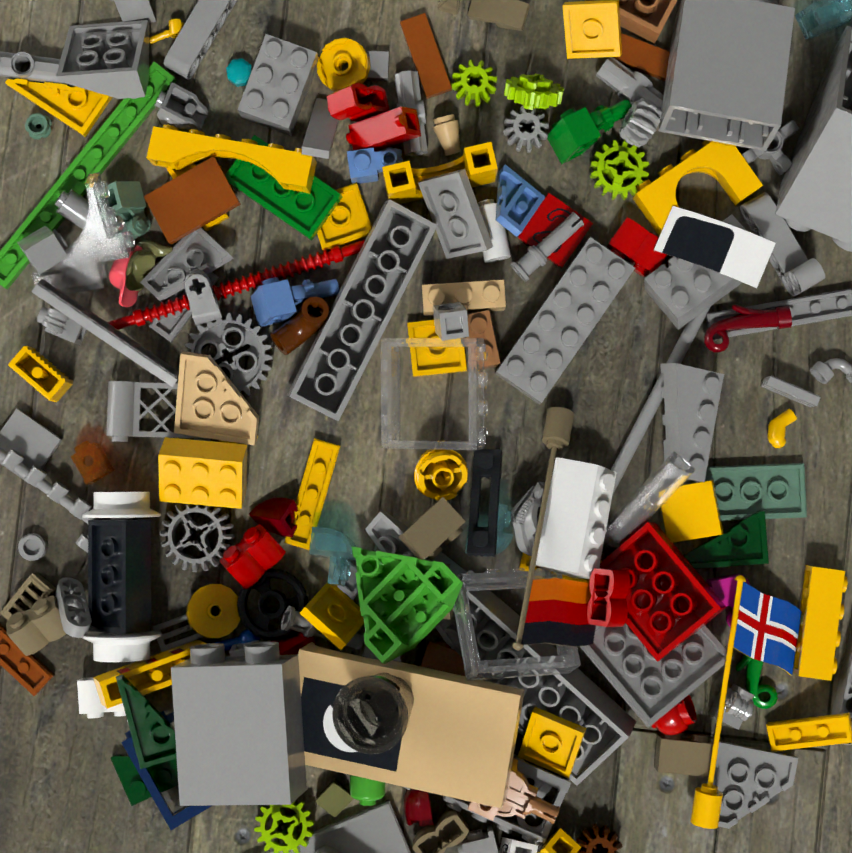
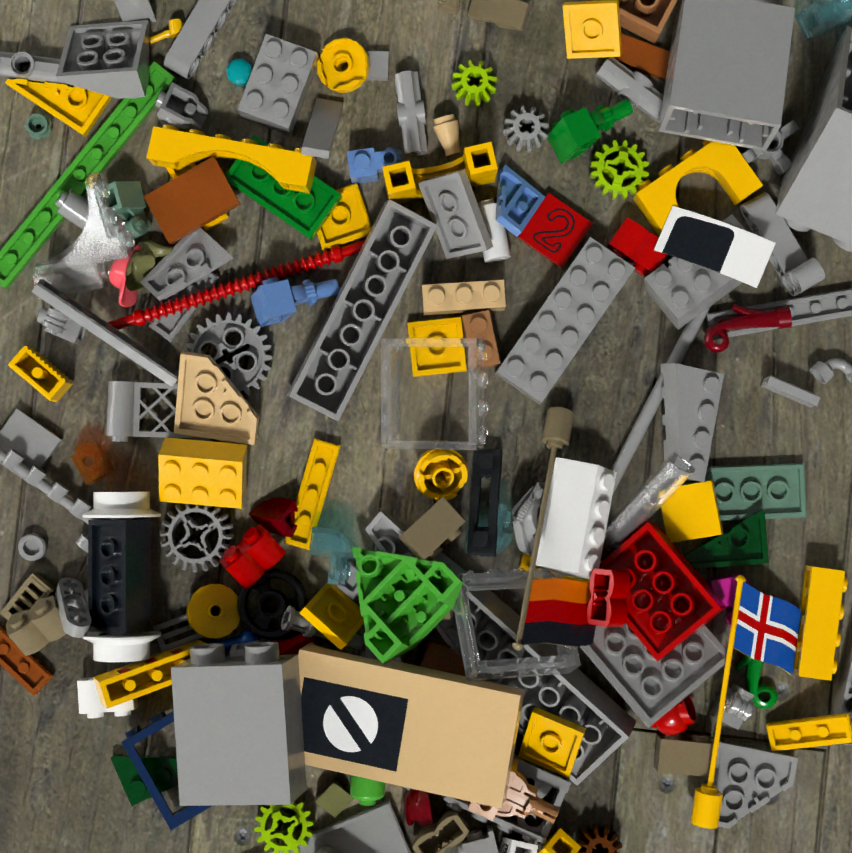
(44, 249): light grey brick -> none
(149, 729): dark green wing -> none
(202, 301): light grey piece -> none
(301, 326): reddish brown cylinder -> none
(356, 716): clear smoke piece -> none
(357, 102): red brick -> none
(385, 129): red brick -> none
(425, 56): dark orange tile -> none
(451, 321): light grey brick -> none
(533, 91): lime gear -> none
(537, 254): light grey pin -> none
(640, 122): light grey gear -> none
(777, 428): yellow arm -> none

